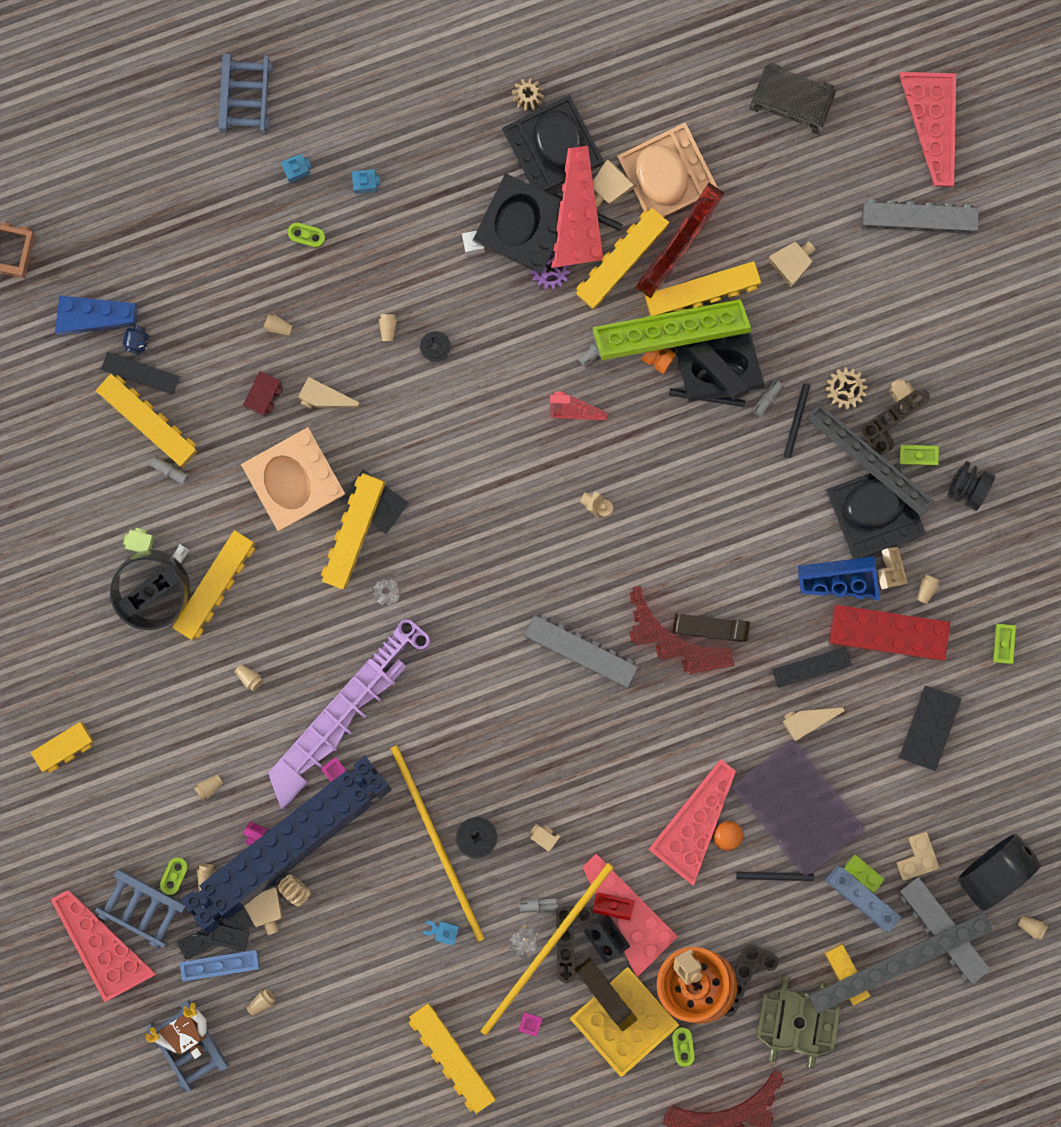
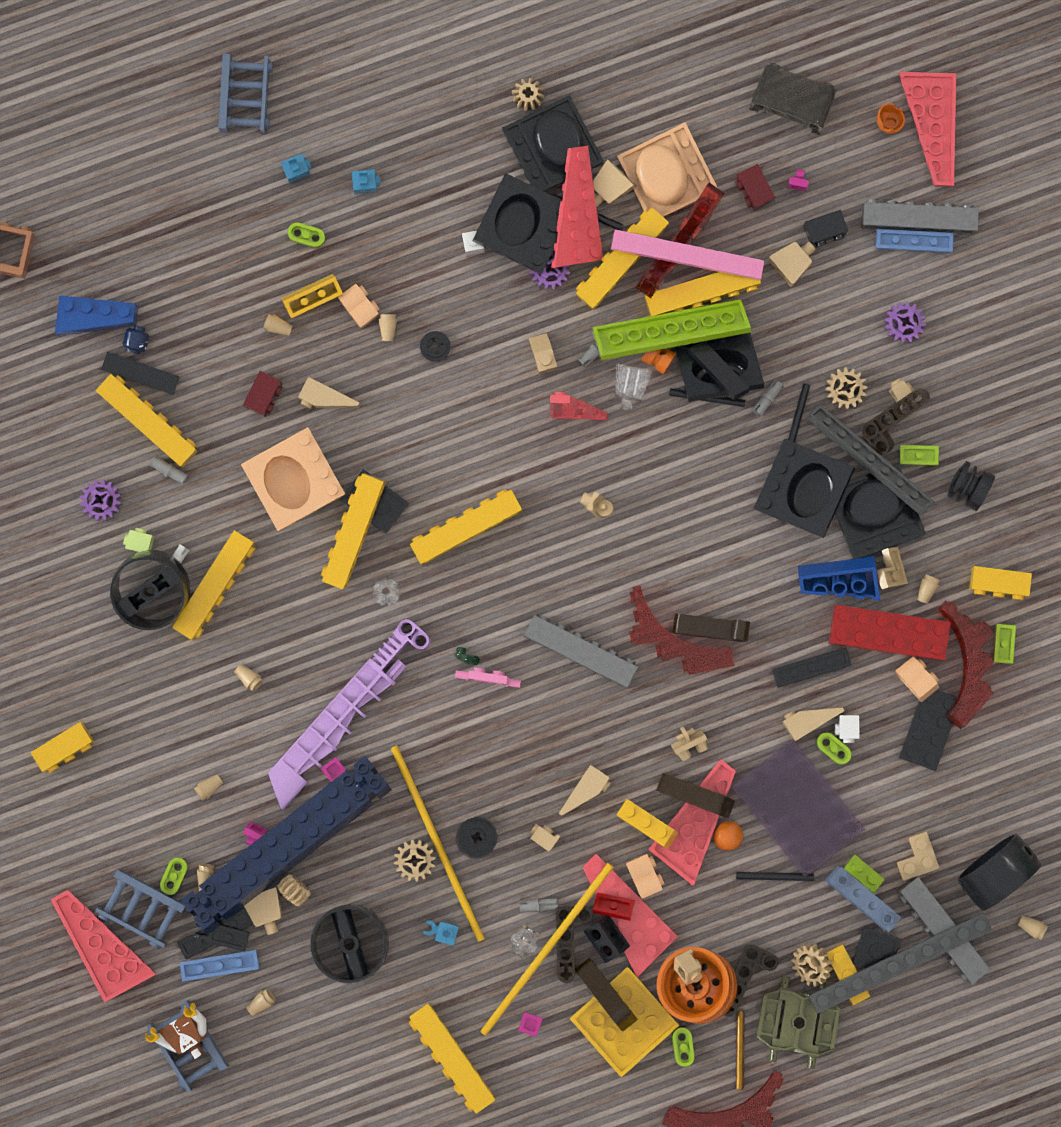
(93, 505): none -> medium lavender gear
(312, 296): none -> yellow brick
(354, 957): none -> black cylinder
(359, 306): none -> light nougat brick
(415, 869): none -> tan gear
(465, 527): none -> yellow brick
(468, 659): none -> clear green arm
(496, 677): none -> bright pink plate
(543, 354): none -> tan slope
(588, 787): none -> tan slope
(631, 384): none -> clear torso
(644, 876): none -> light nougat brick
(647, 824): none -> yellow brick
(687, 254): none -> bright pink tile
(687, 740): none -> tan hips
(695, 795): none -> dark brown beam
(740, 1051): none -> pearl gold bar
(754, 187): none -> dark red brick
(798, 182): none -> dark pink tile
(804, 488): none -> black piece
(812, 964): none -> tan gear
(826, 228): none -> black brick
(833, 748): none -> lime plate
(847, 728): none -> white brick
(874, 947): none -> black plate
(890, 119): none -> orange hair
(898, 318): none -> medium lavender gear
(914, 241): none -> medium blue plate
(917, 678): none -> light nougat brick
(971, 639): none -> clear red arch
(1000, 582): none -> yellow brick

